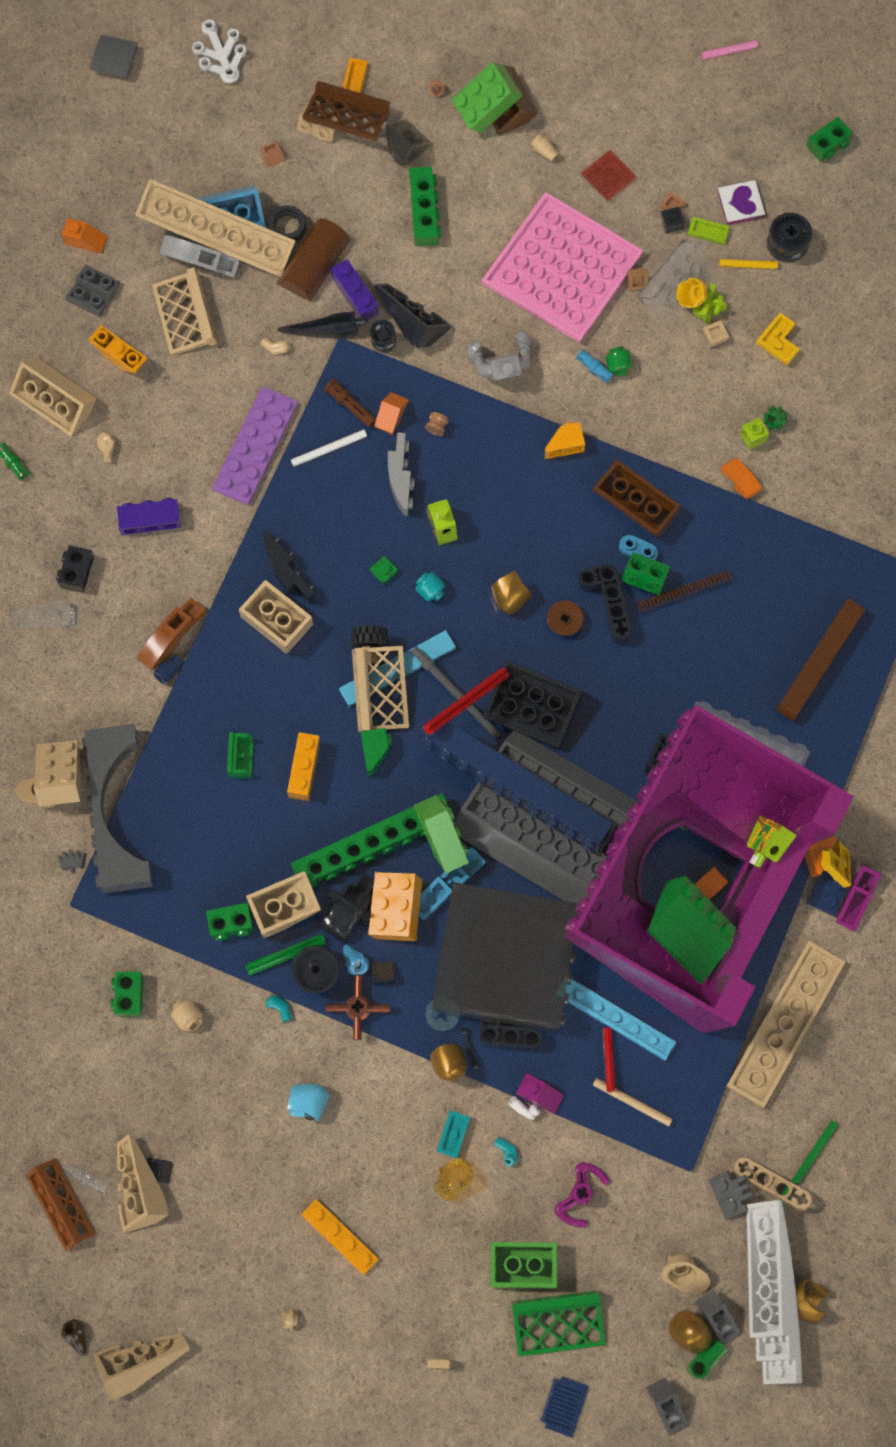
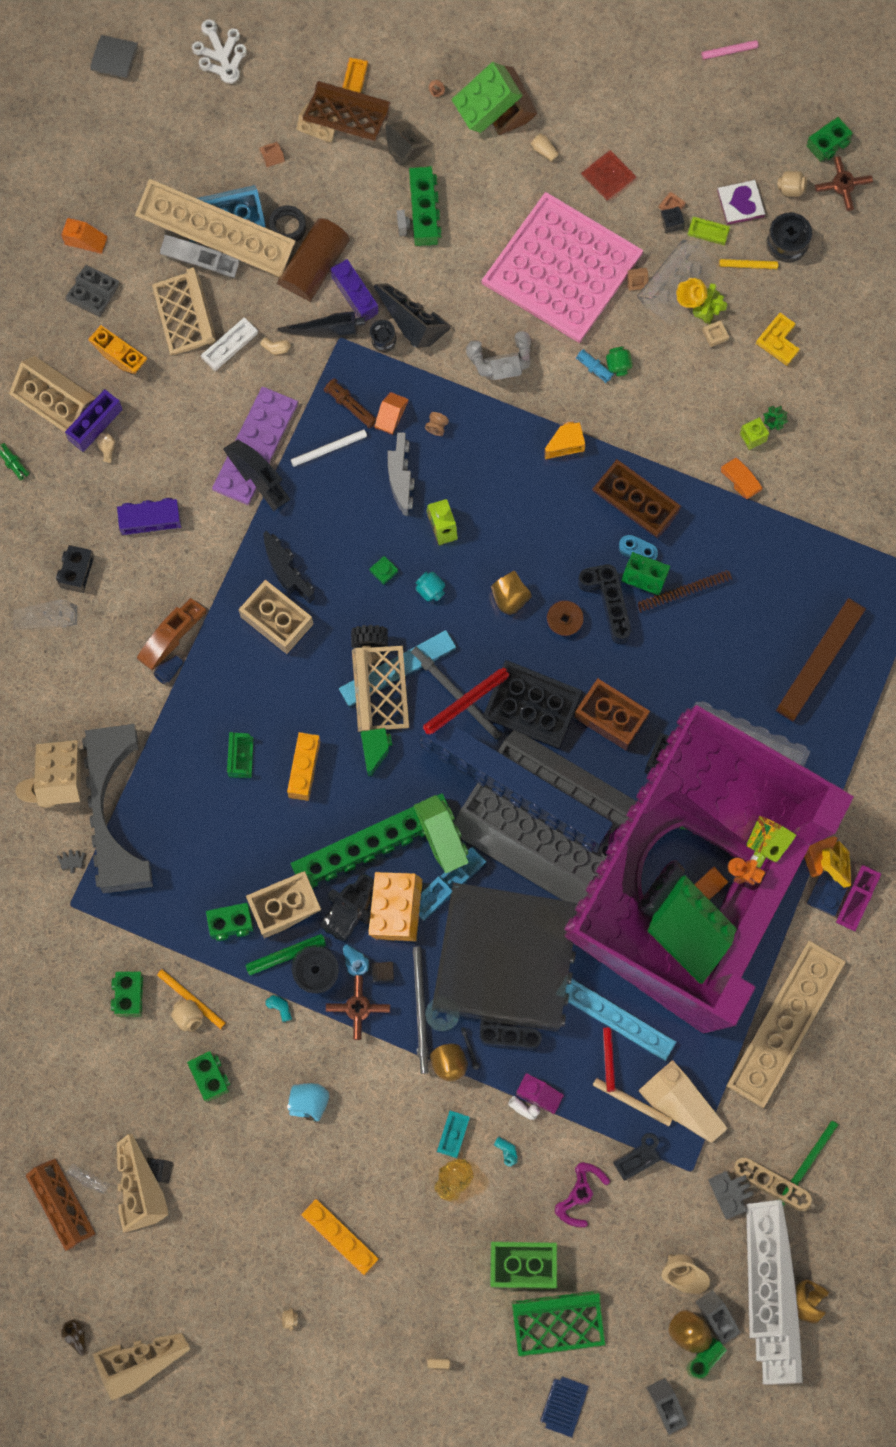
(93, 420): none -> dark purple brick
(188, 996): none -> light orange bar
(204, 1078): none -> green brick
(229, 344): none -> white plate
(262, 474): none -> black slope
(403, 222): none -> light grey plate
(423, 1051): none -> dark grey bar
(611, 714): none -> dark orange brick
(638, 1158): none -> black hinge
(661, 888): none -> black beam
(679, 1099): none -> tan wedge
(745, 871): none -> orange hips
(792, 183): none -> tan head
(843, 183): none -> copper bar

